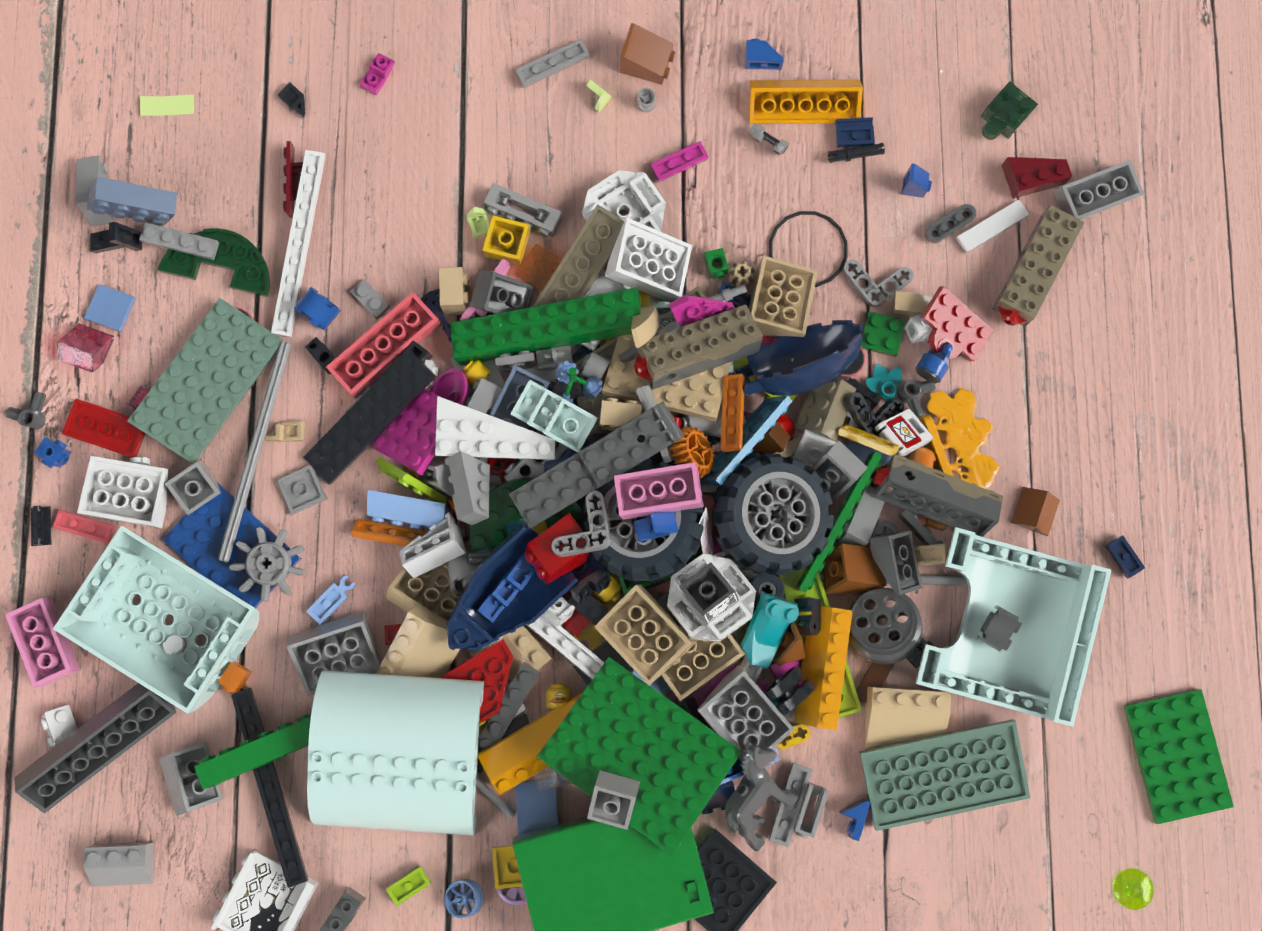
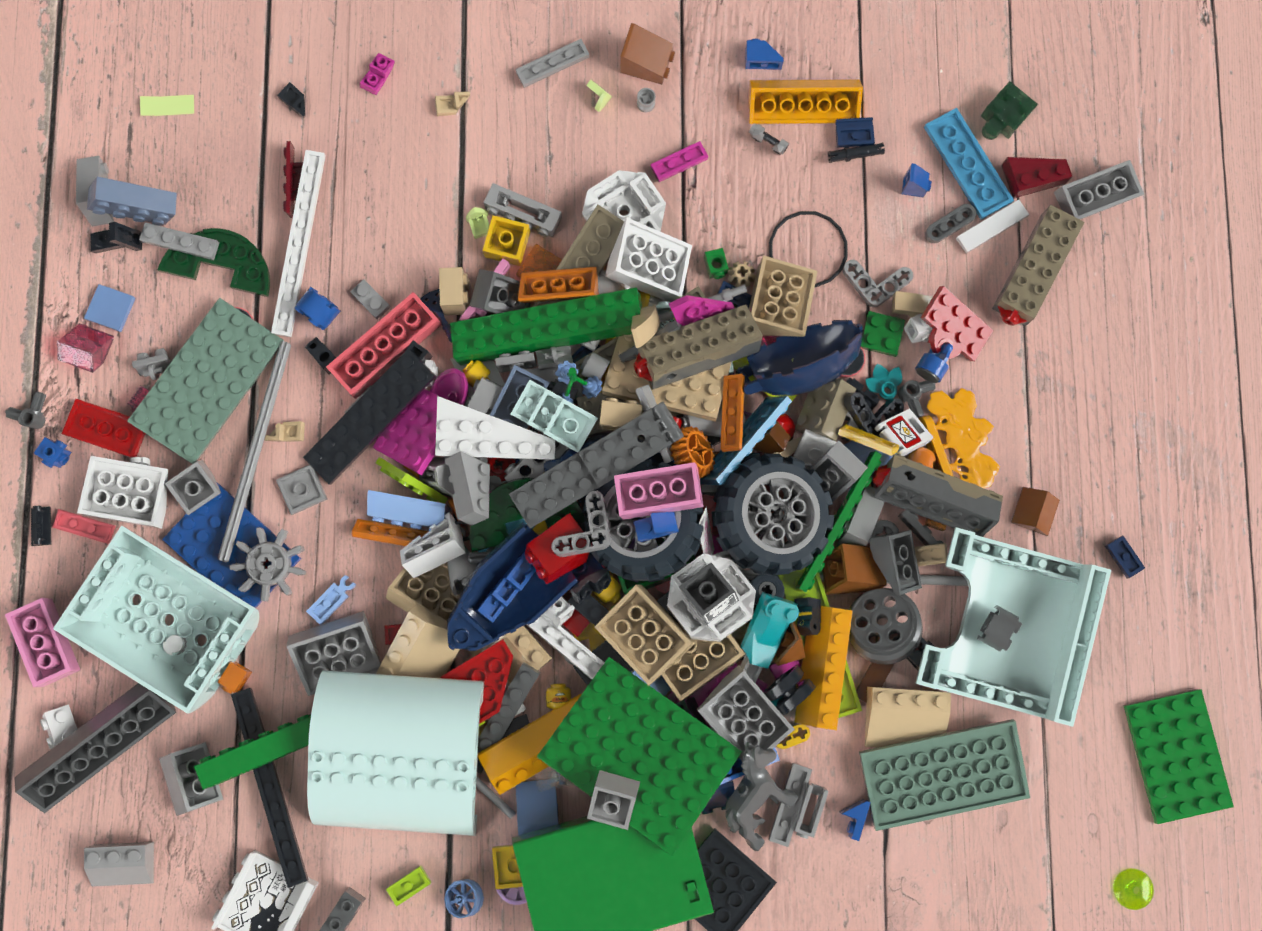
(152, 365): none -> light grey hips
(450, 104): none -> tan slope
(558, 284): none -> orange slope
(968, 163): none -> dark azure plate

